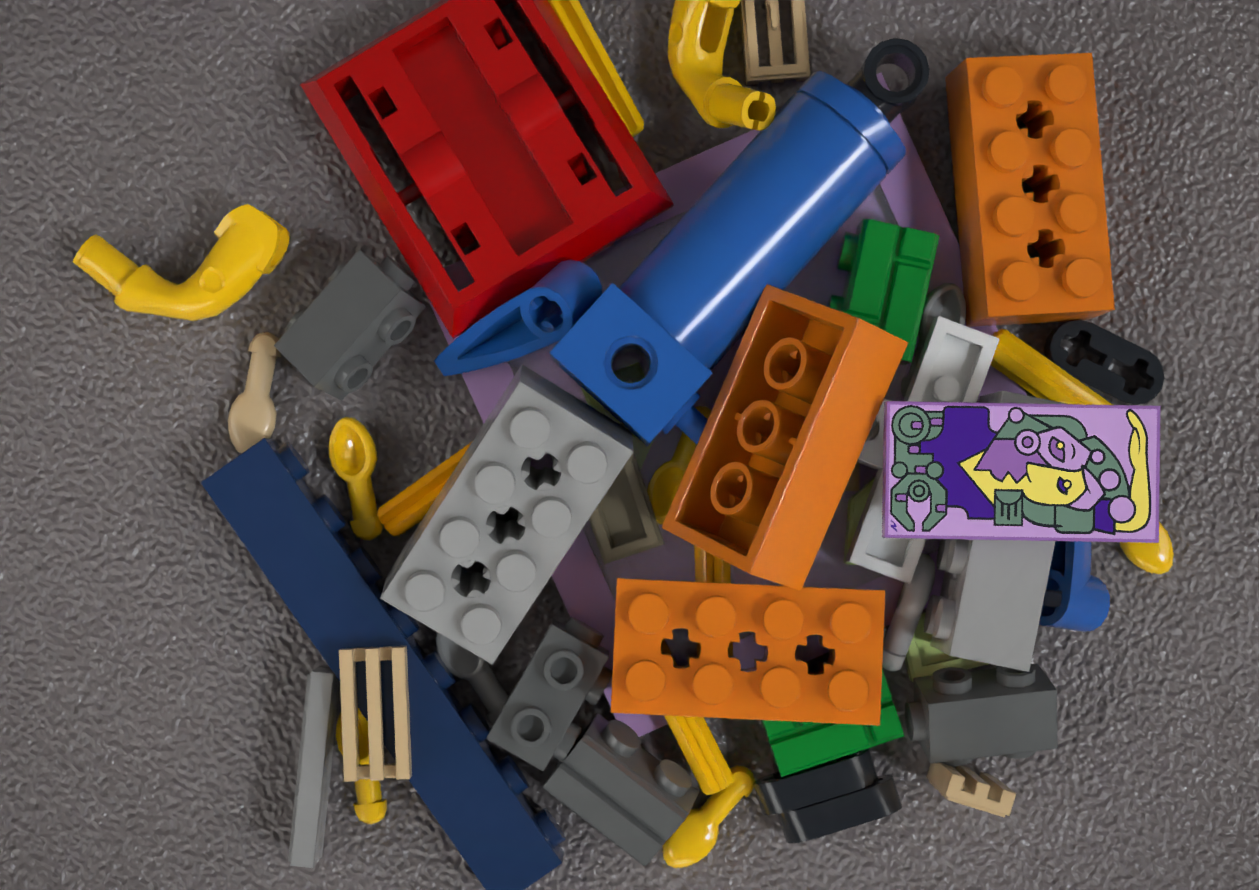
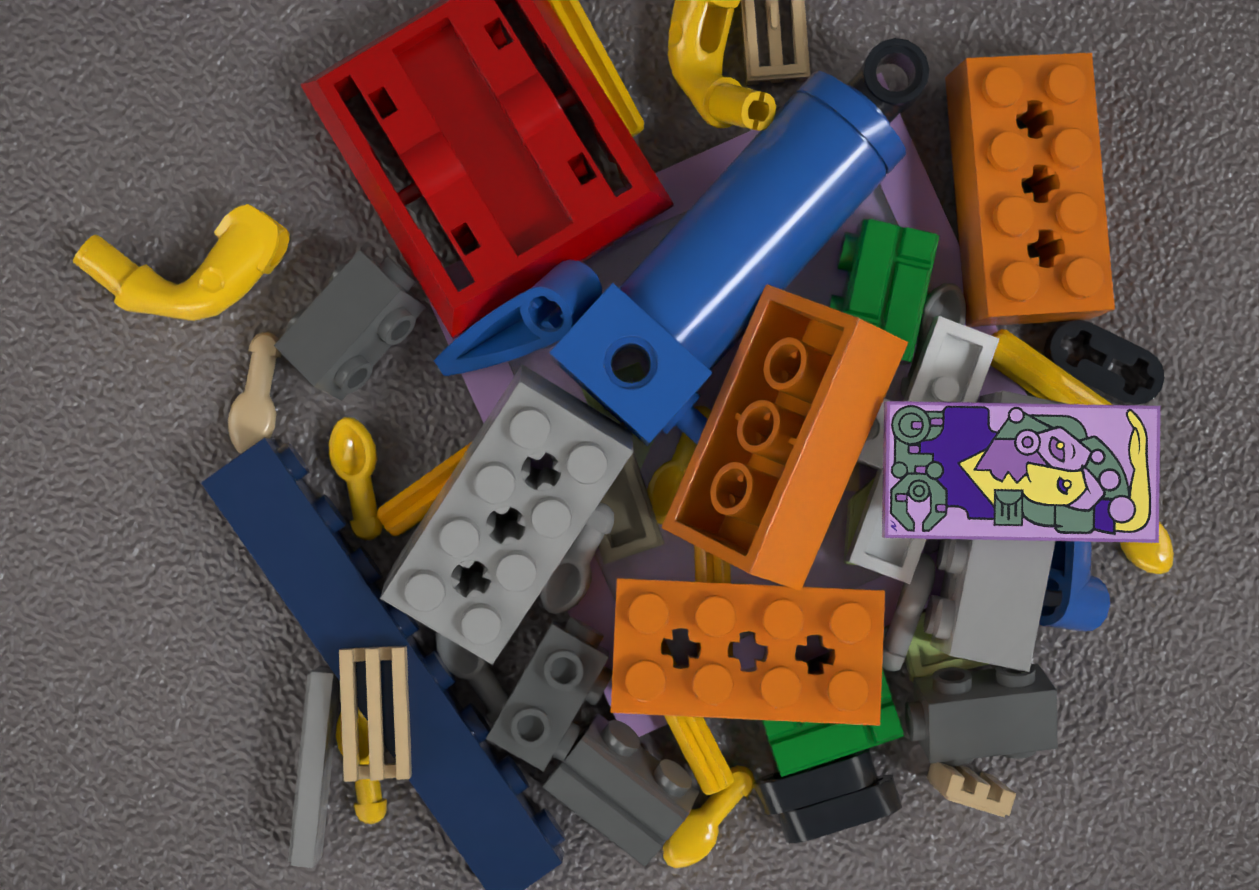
(573, 574): none -> light grey piece

